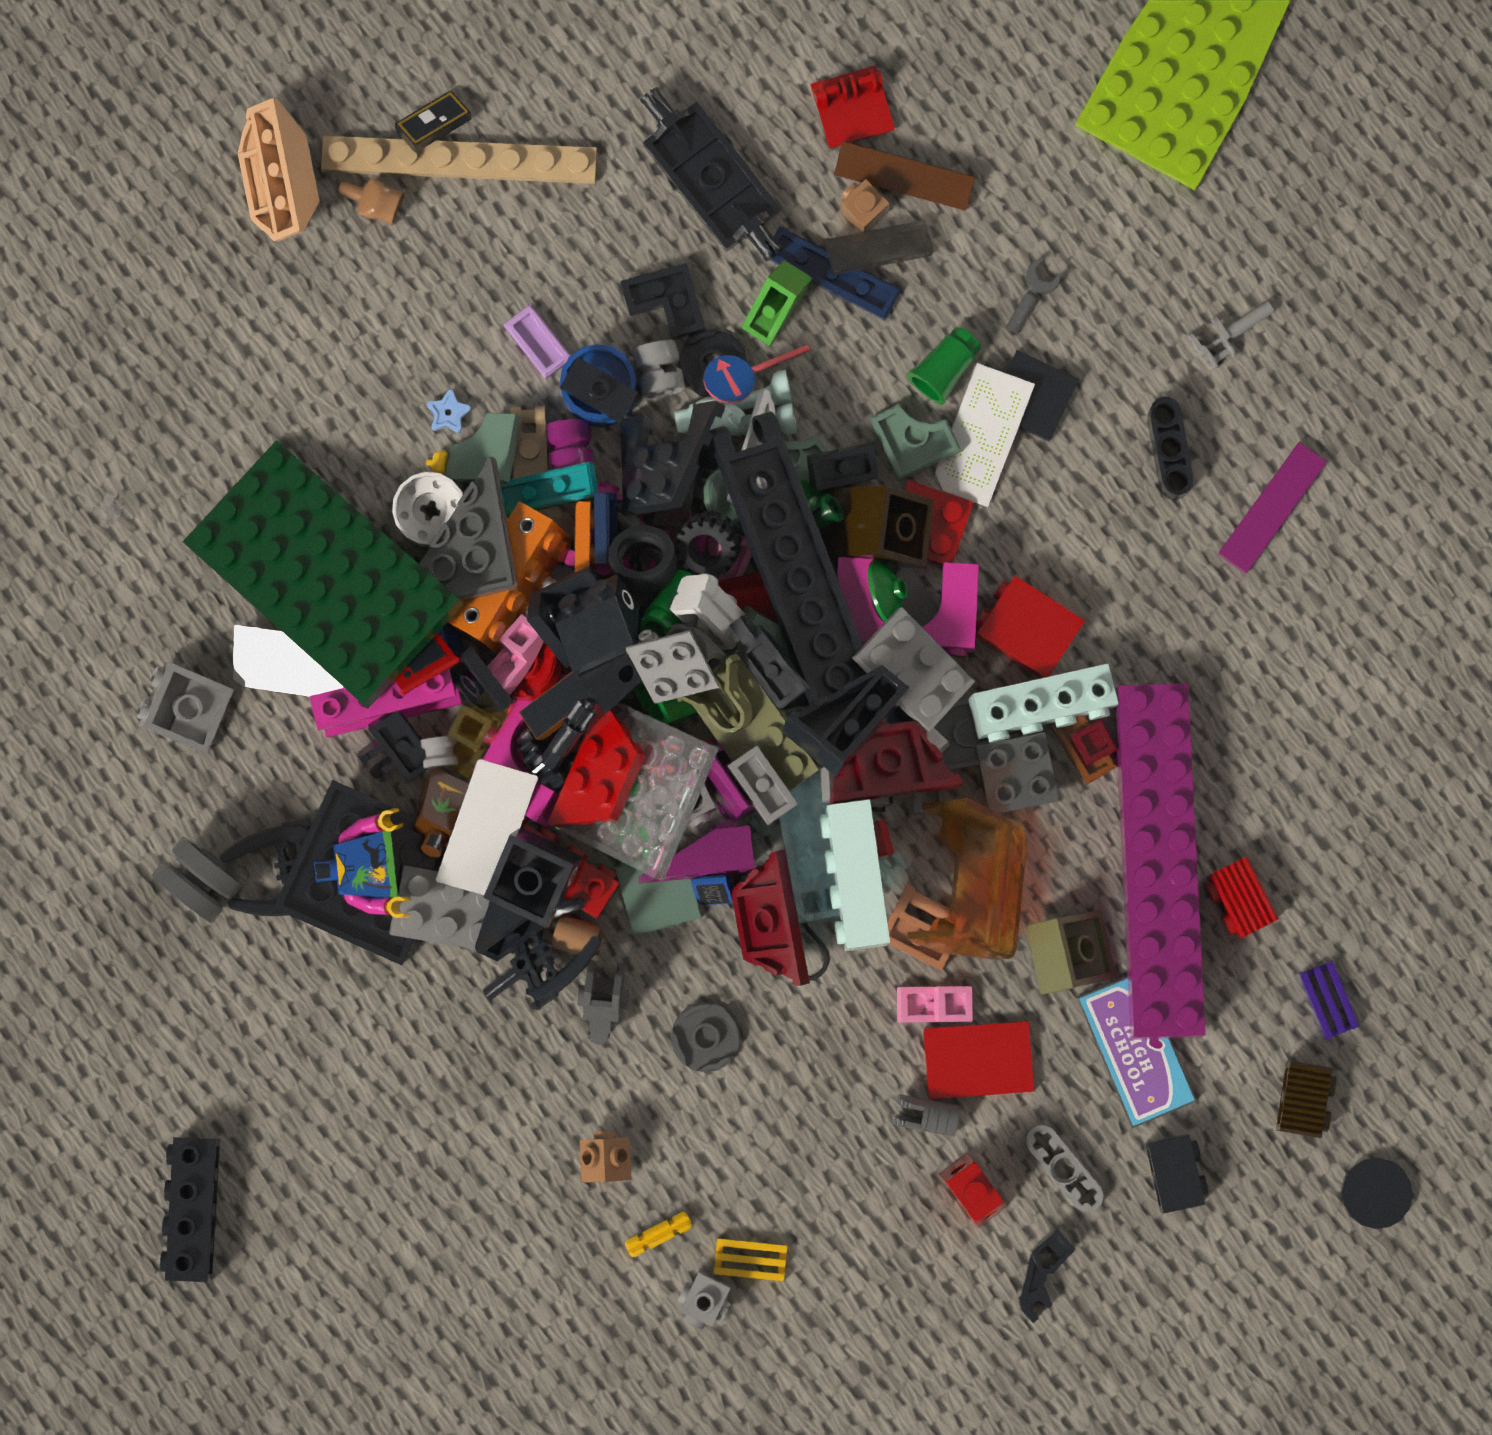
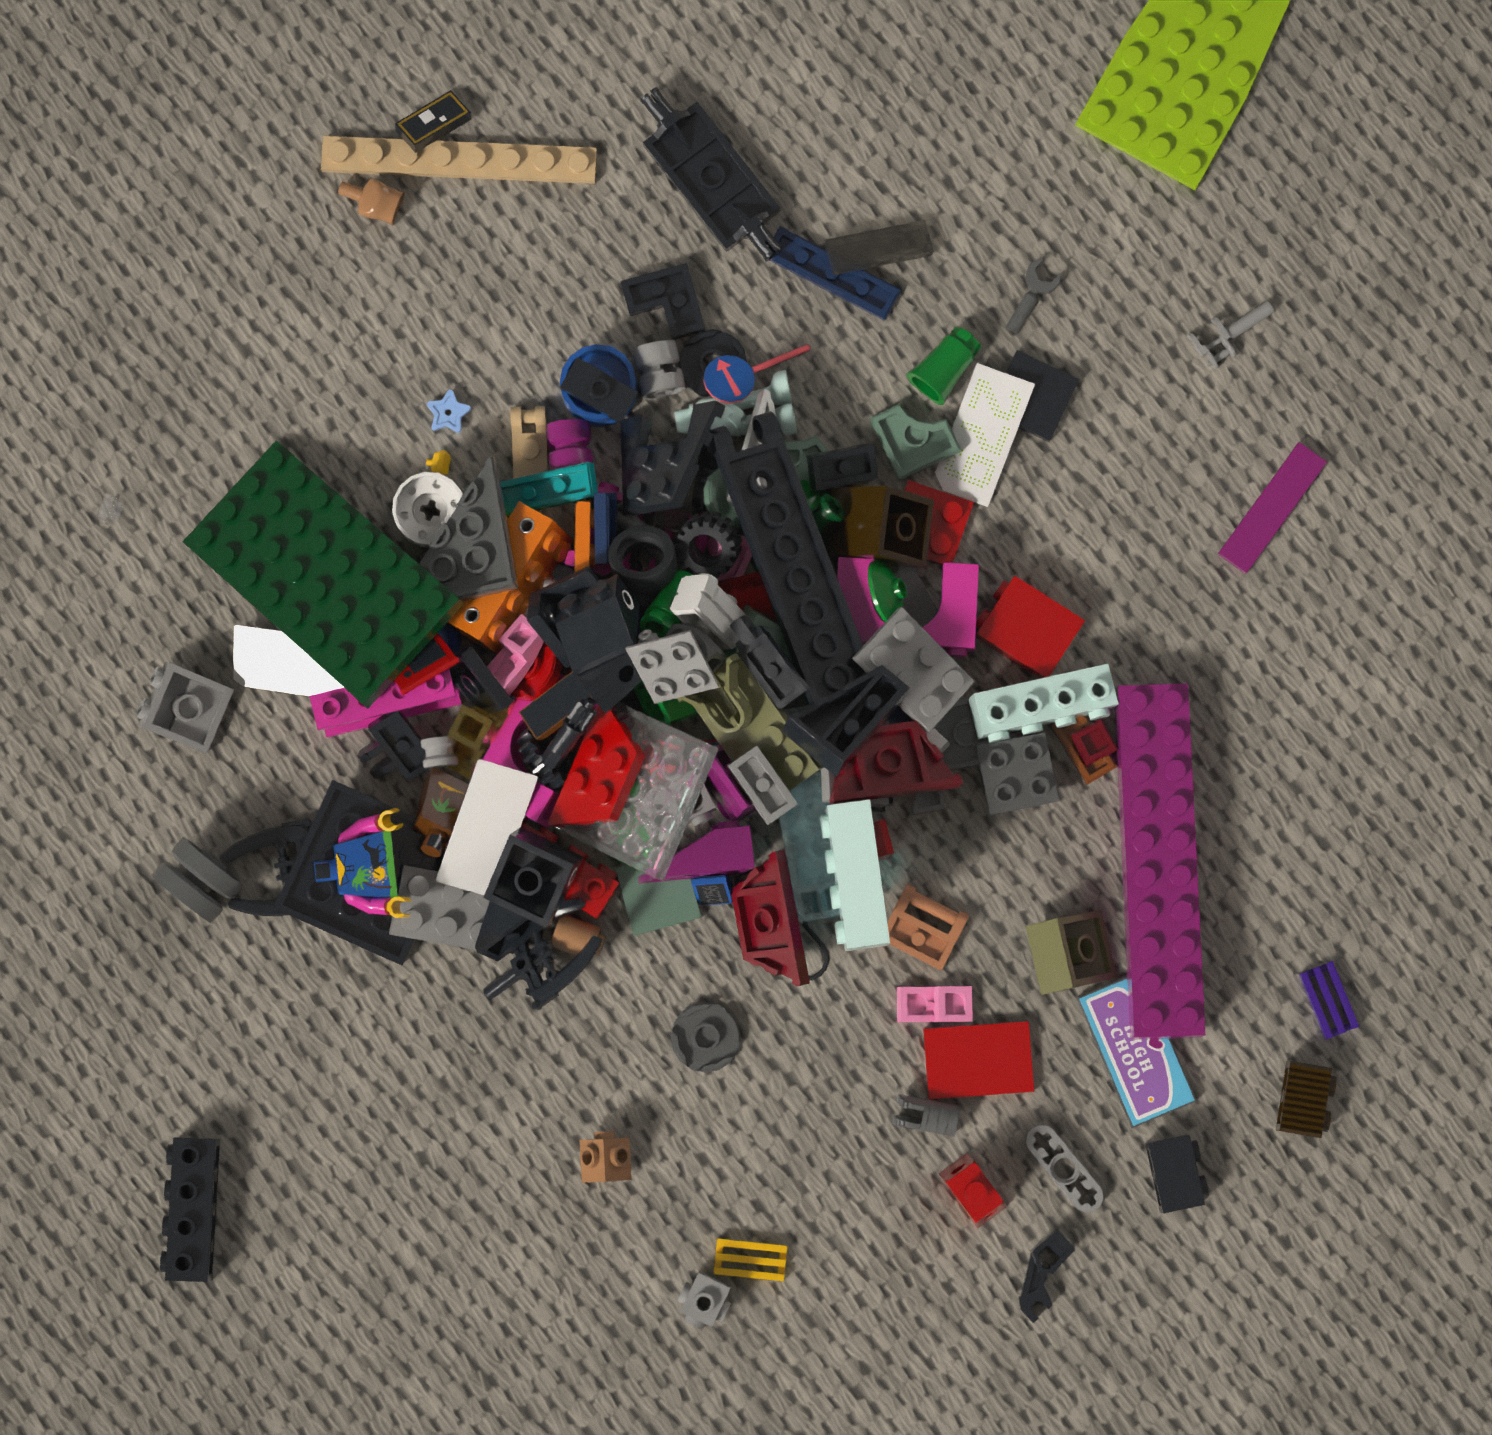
(277, 171): light nougat wedge -> none
(494, 438): sand green tile -> none
(537, 341): lavender tile -> none
(602, 1001): dark grey hinge -> none
(658, 1234): yellow axle -> none
(776, 302): bright green slope -> none
(852, 106): red hinge -> none
(863, 205): medium nougat brick -> none
(904, 175): reddish brown tile -> none
(985, 881): clear orange windscreen -> none
(1174, 432): black beam -> none
(1241, 898): red brick -> none
(1376, 1193): black tile -> none

